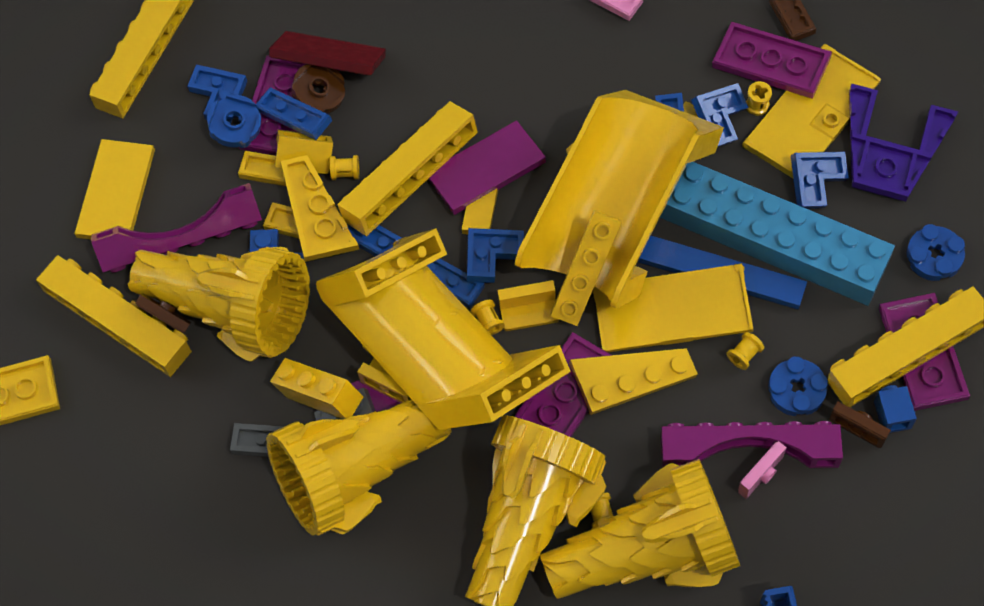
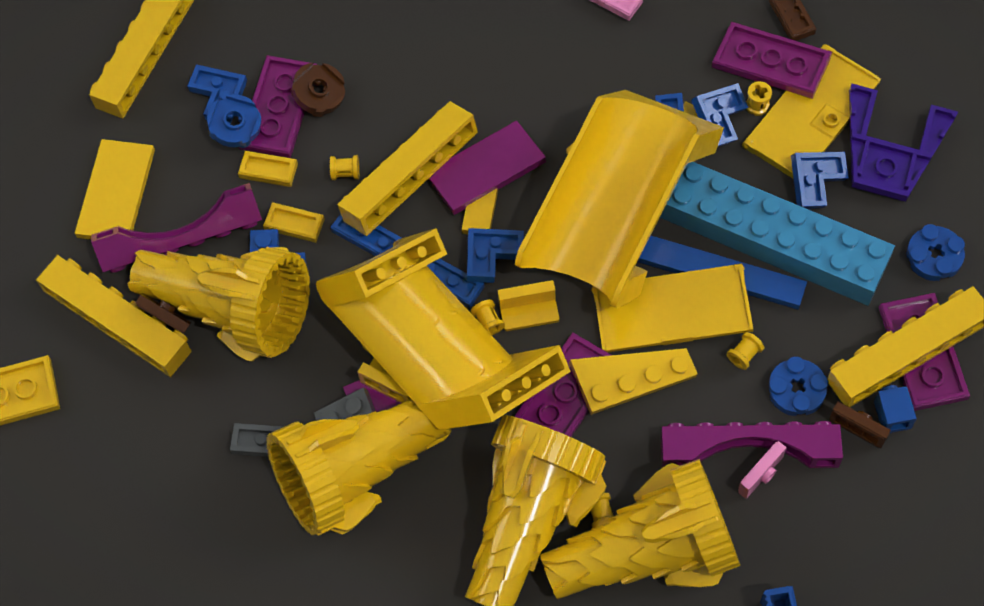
(293, 113): blue tile -> none
(296, 144): yellow panel -> none
(316, 389): yellow brick -> none
(317, 220): yellow wing -> none
(327, 53): dark red tile -> none
(585, 267): yellow plate -> none

